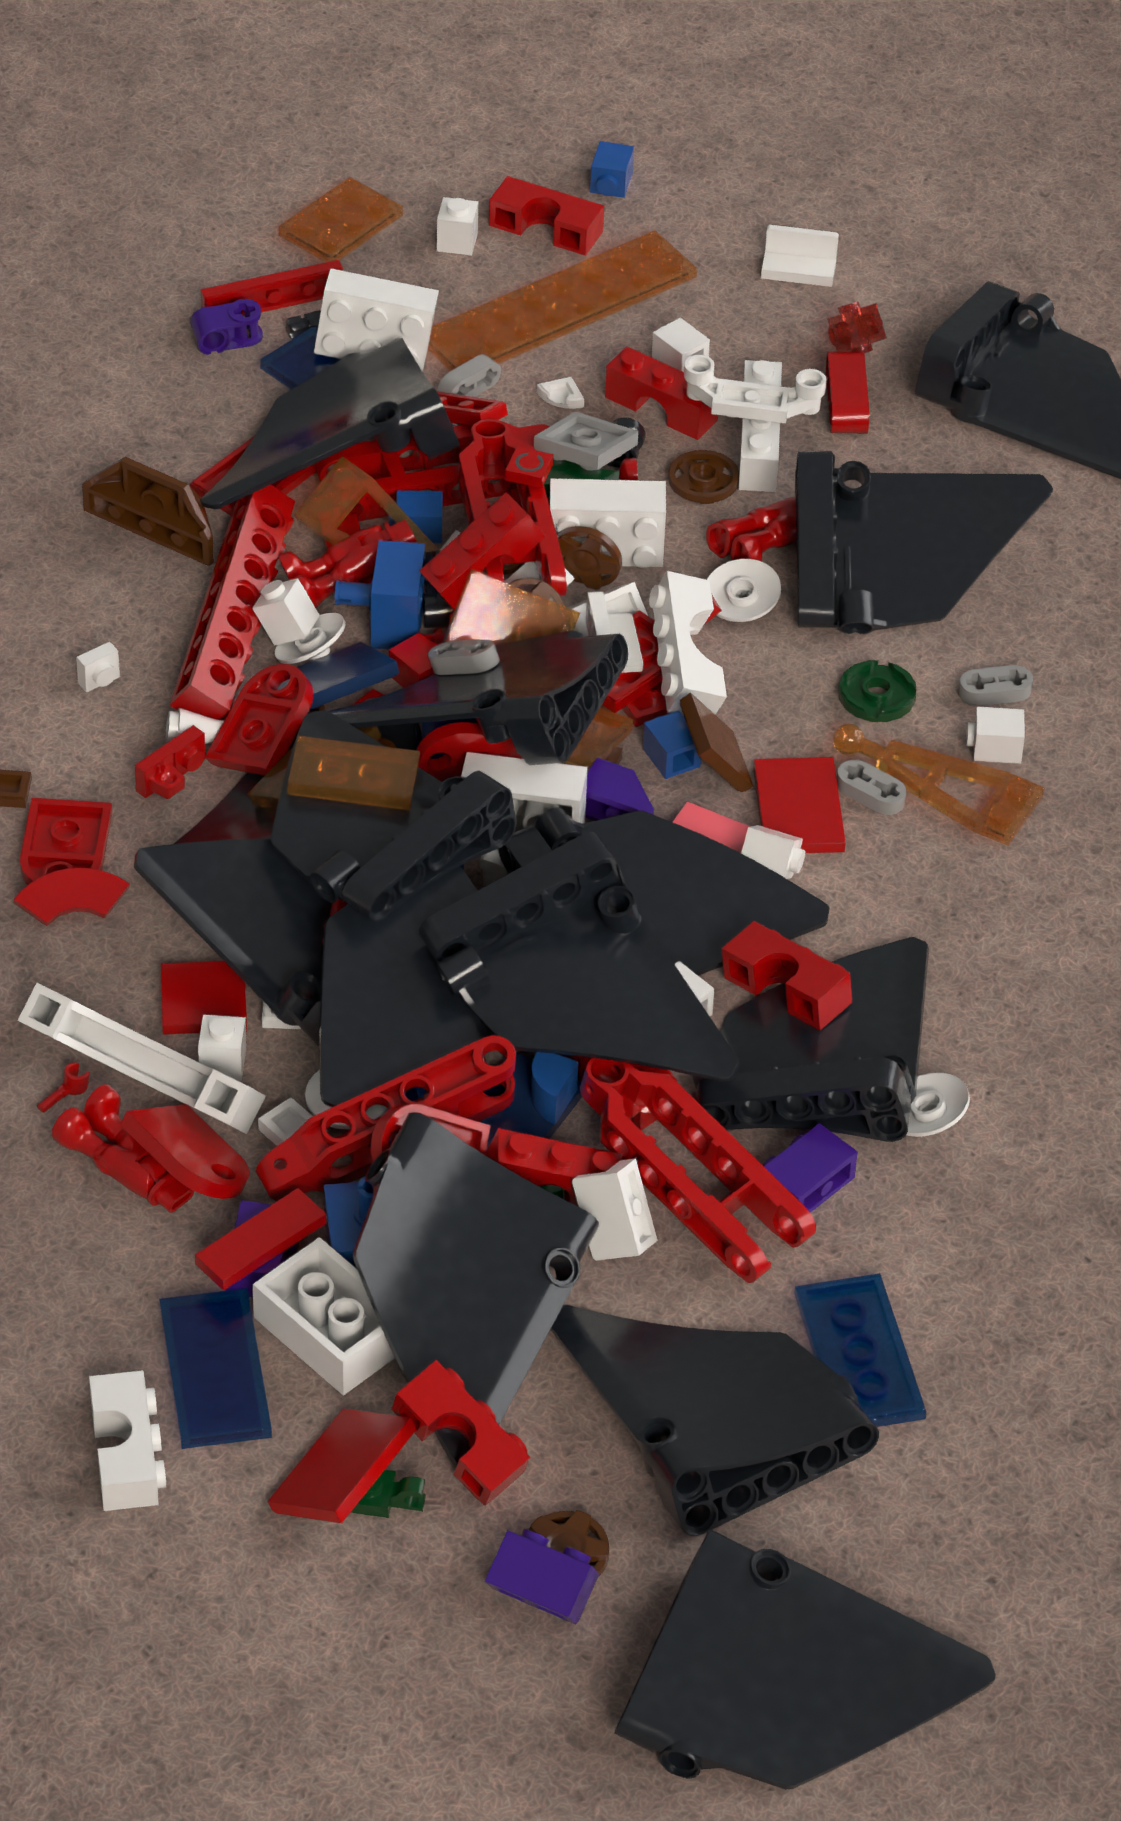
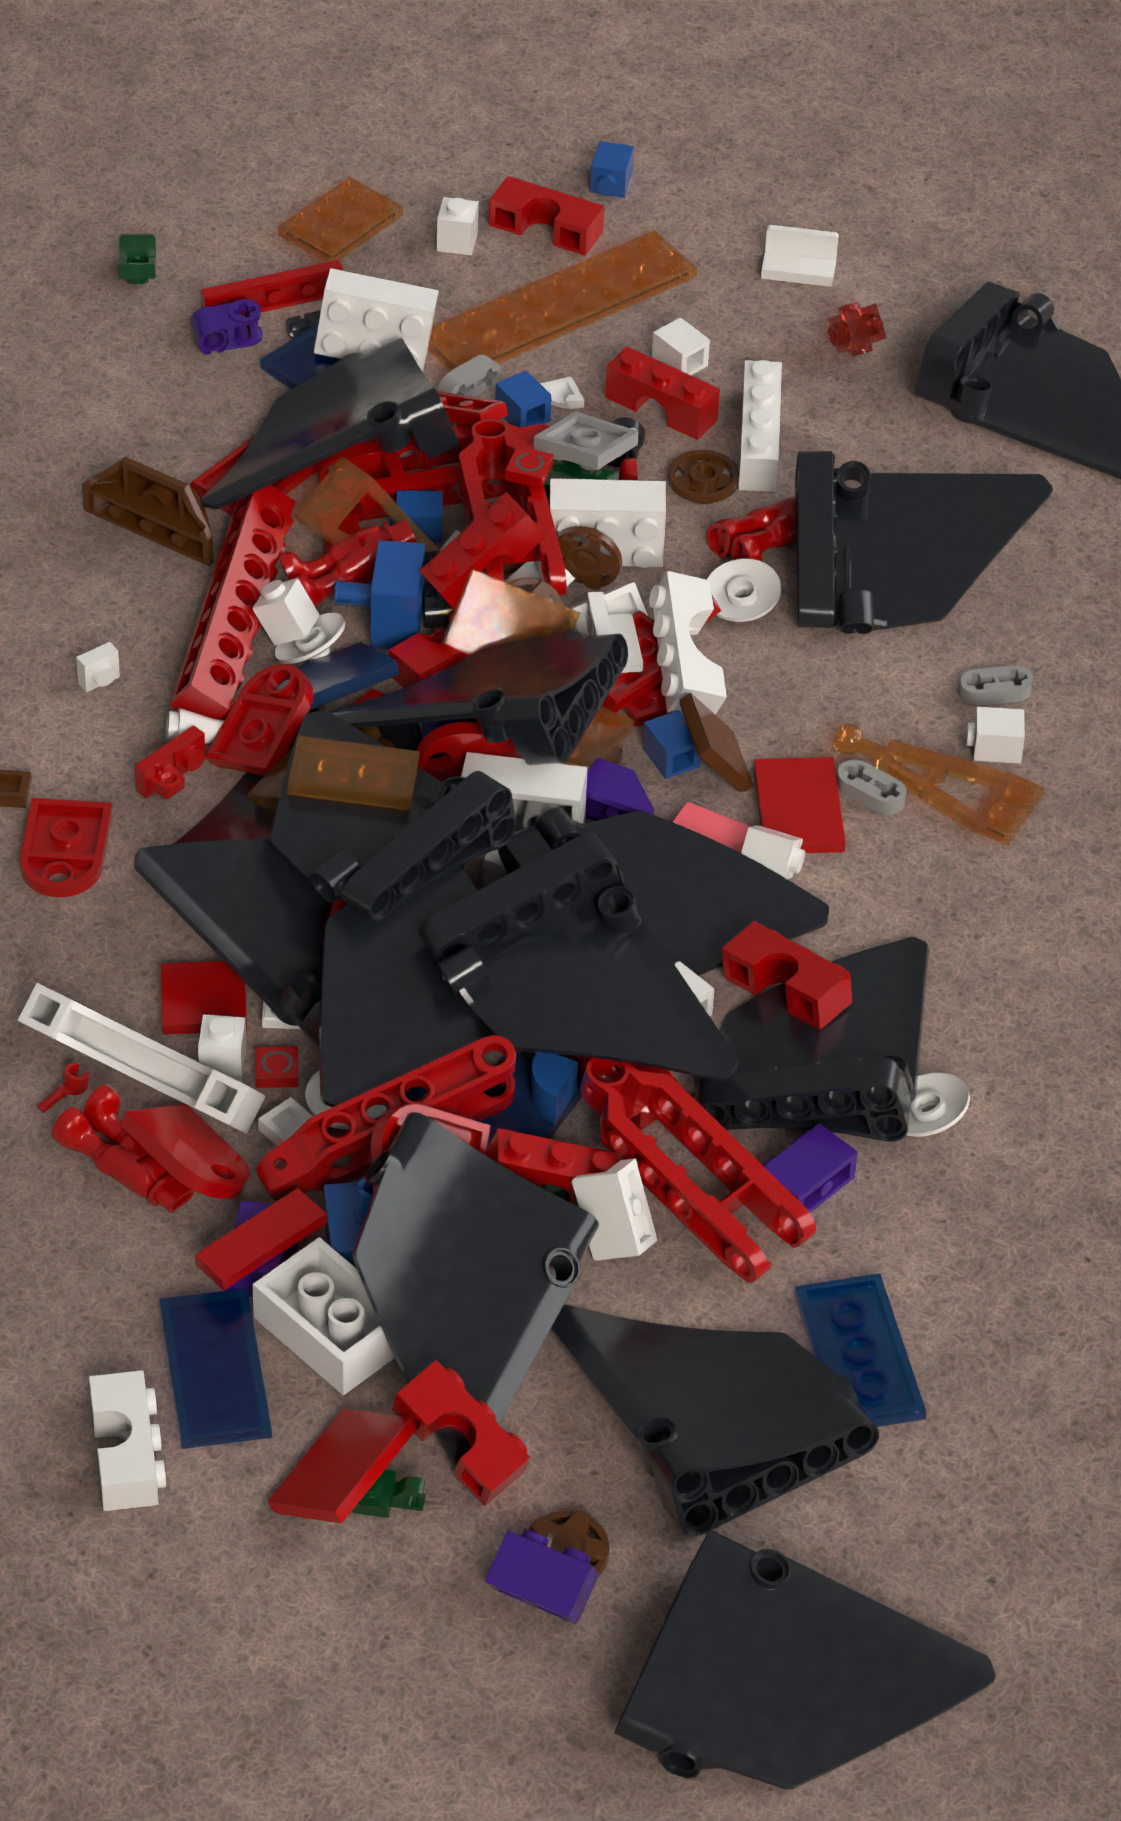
(70, 892): red tile -> none
(137, 258): none -> dark green bracket
(277, 1067): none -> red tile
(463, 657): light grey beam -> none
(525, 400): none -> blue brick
(753, 399): white plate -> none
(847, 392): red beam -> none
(877, 707): dark green tile -> none

